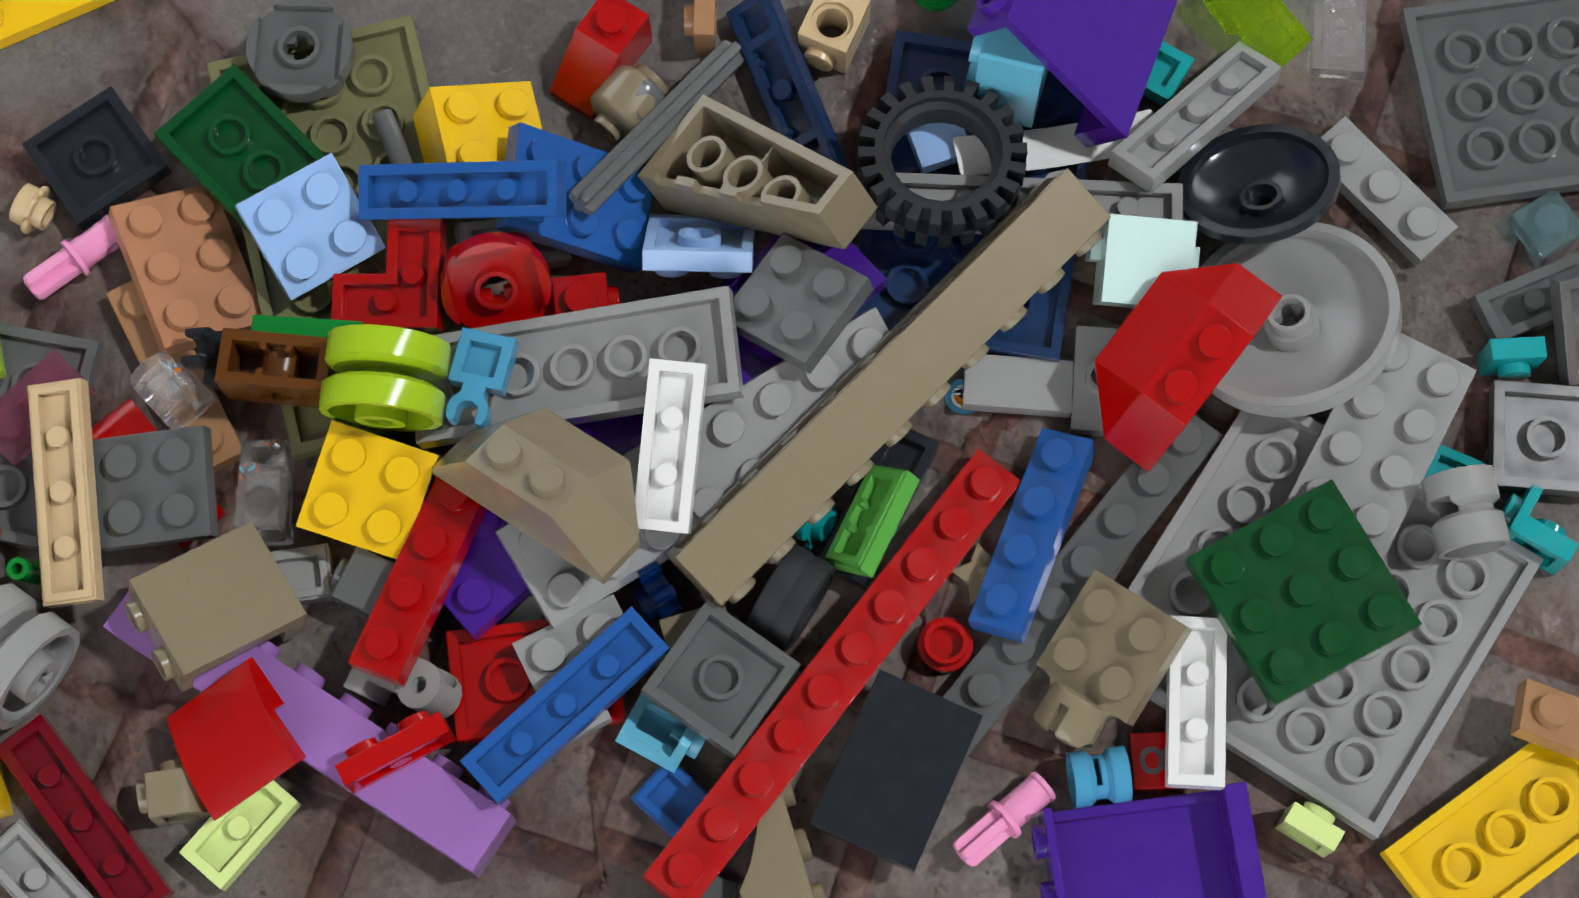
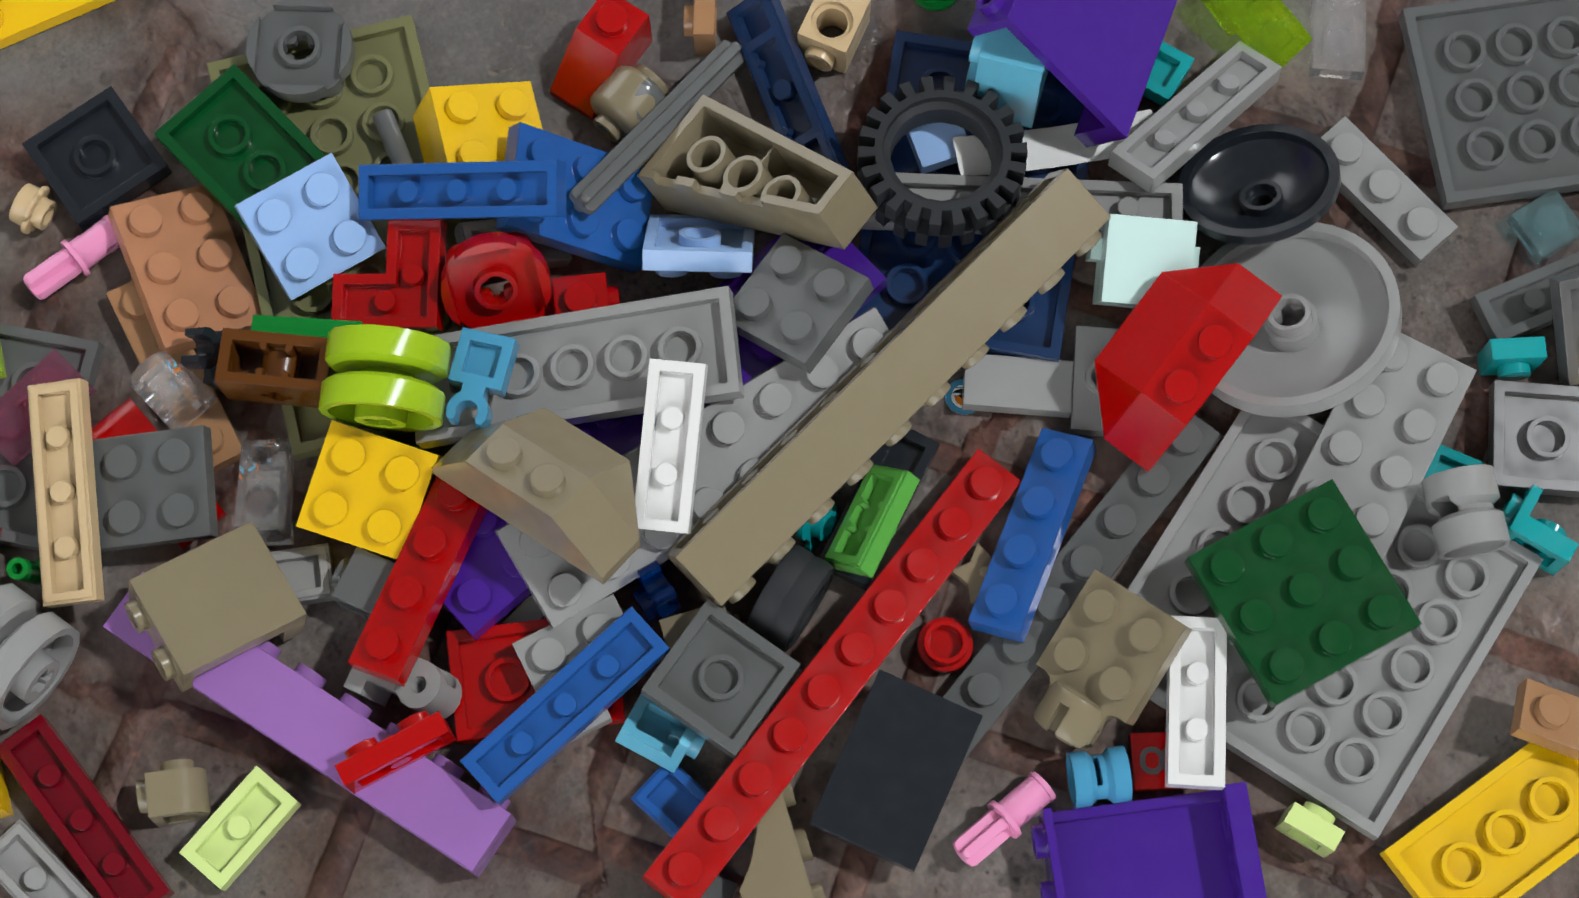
(233, 739): red slope -> none

